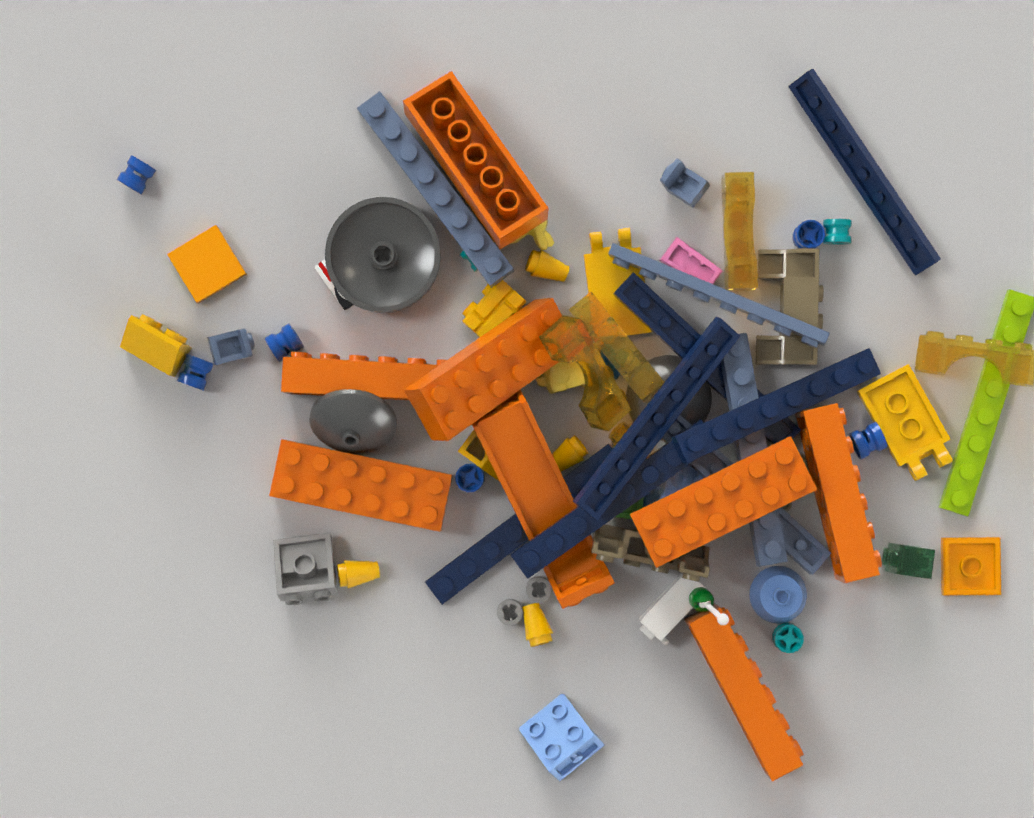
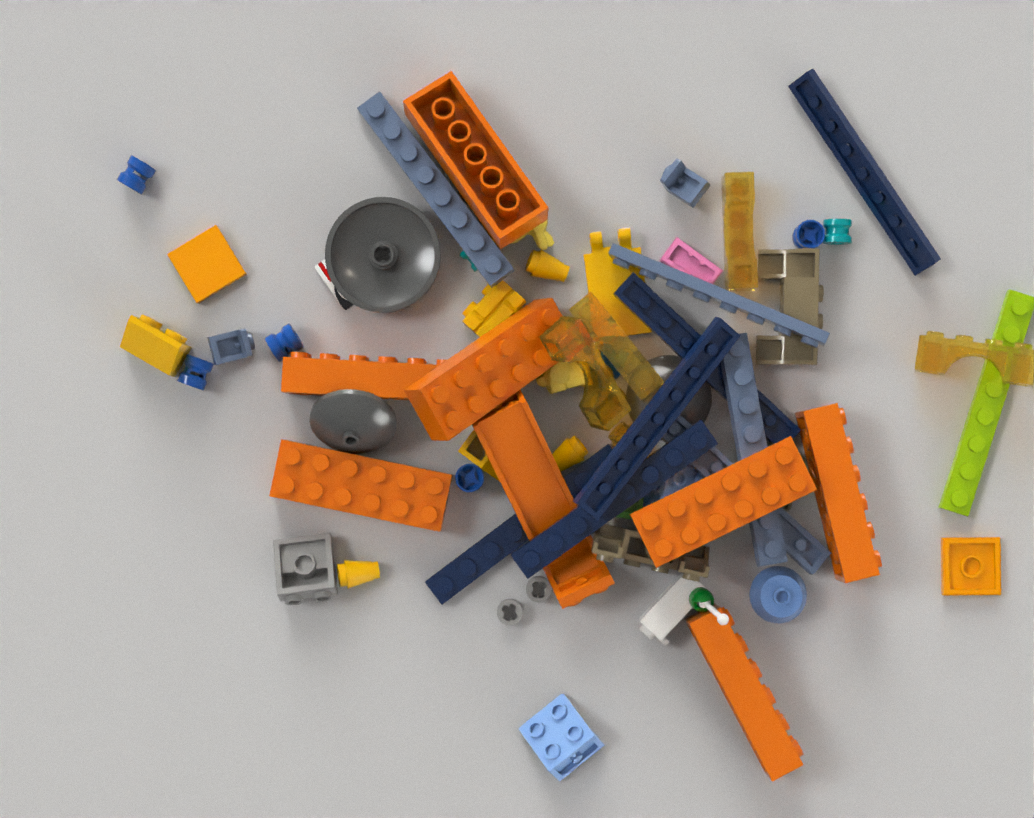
(536, 625): yellow cone -> none
(775, 406): dark blue plate -> none
(793, 638): teal wheel -> none
(868, 440): blue wheel -> none
(906, 420): yellow tile -> none
(908, 560): clear green brick -> none

